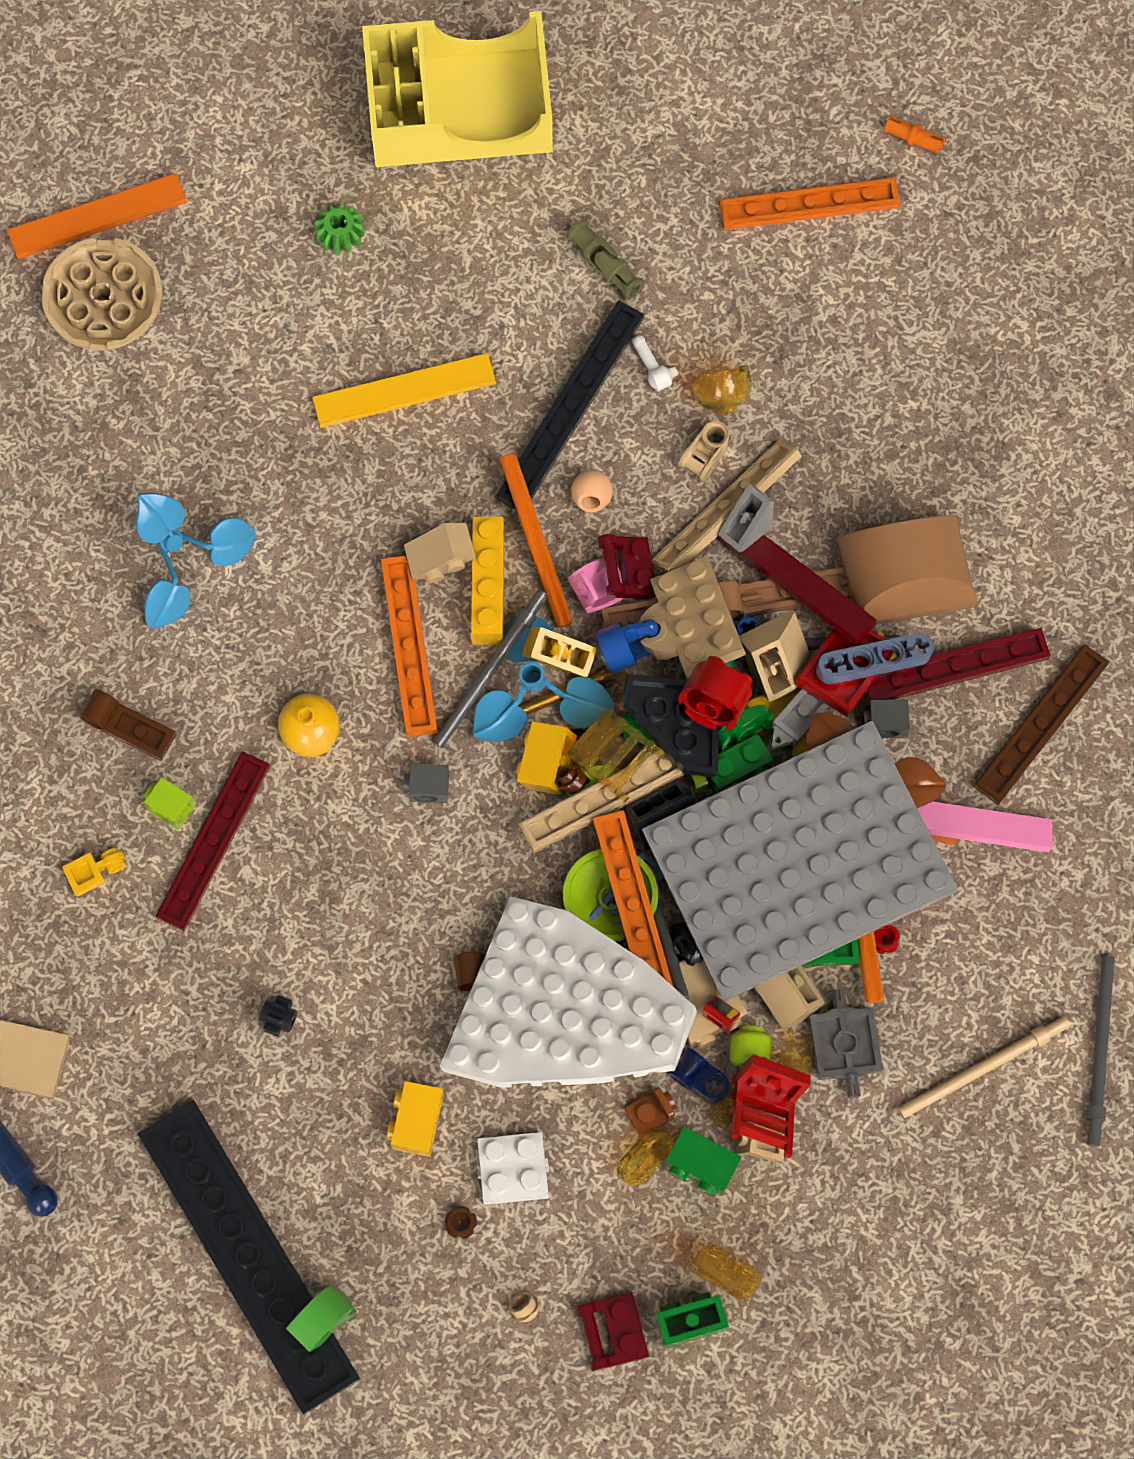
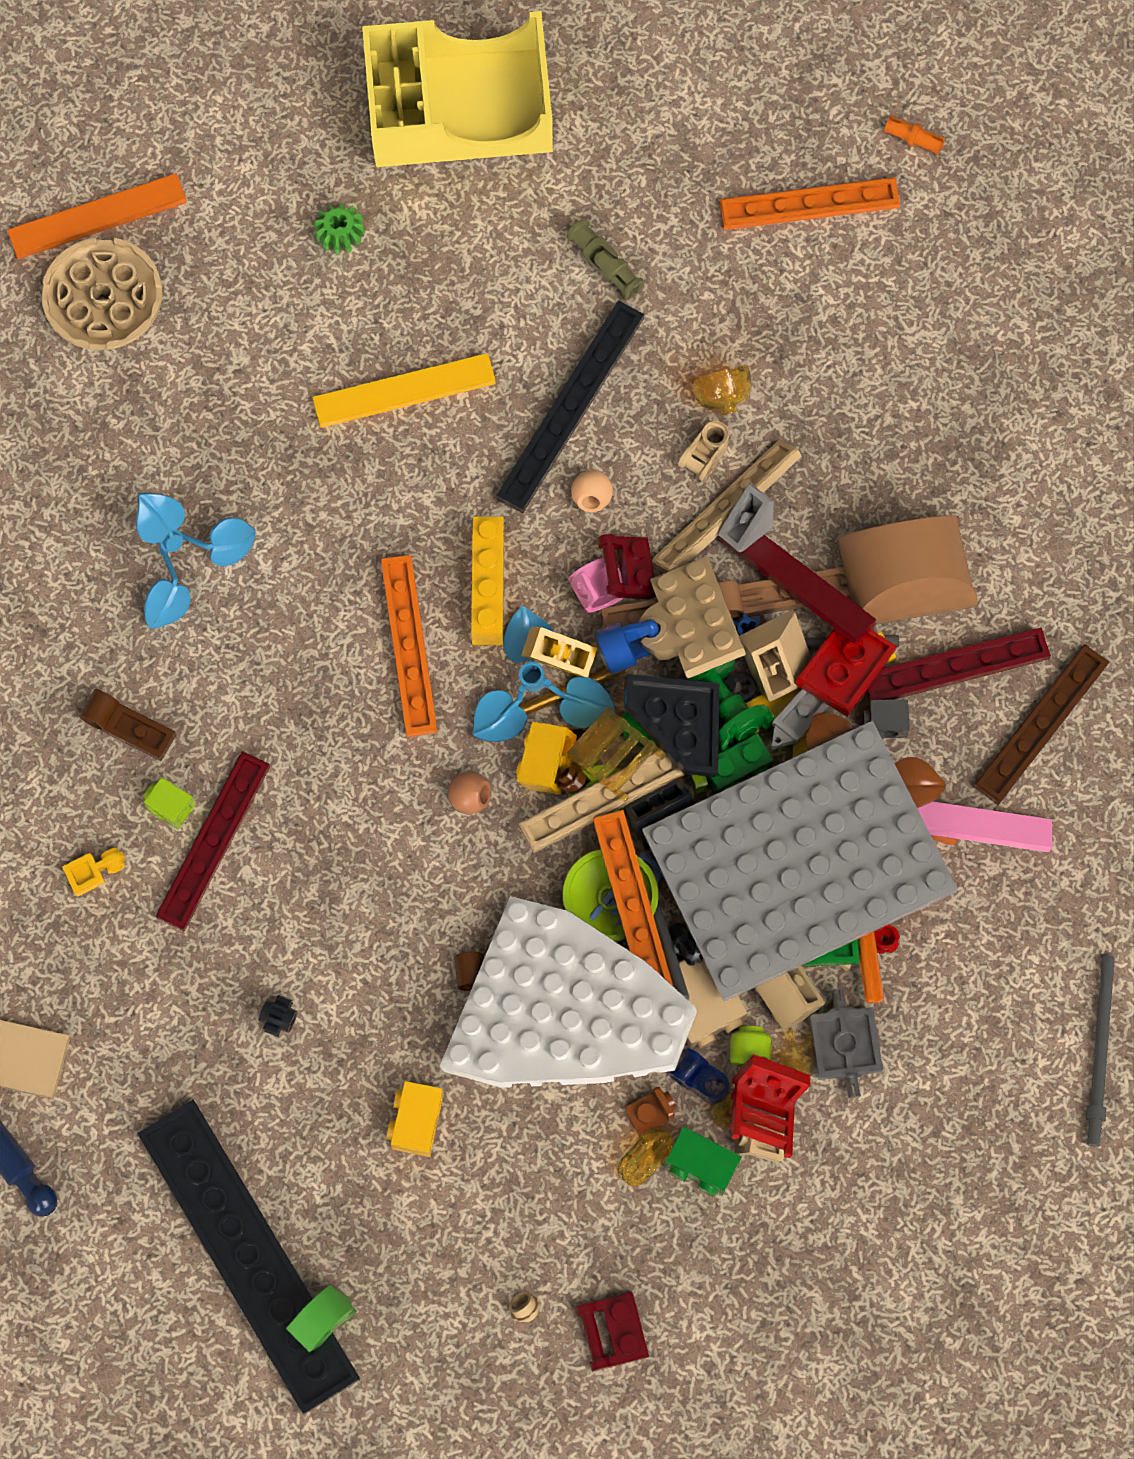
(308, 725): yellow cylinder -> none
(427, 783): dark grey brick -> none
(439, 552): tan brick -> none
(454, 1229): reddish brown plate -> none
(469, 792): none -> nougat piece
(512, 1168): white plate -> none
(524, 619): dark grey bar -> none
(536, 540): orange axle -> none
(659, 376): white piece -> none
(691, 1321): green brick -> none
(716, 694): red brick -> none
(720, 1013): red slope -> none
(735, 1279): clear yellow plate -> none
(873, 654): sand blue beam -> none
(1038, 1037): tan bar -> none

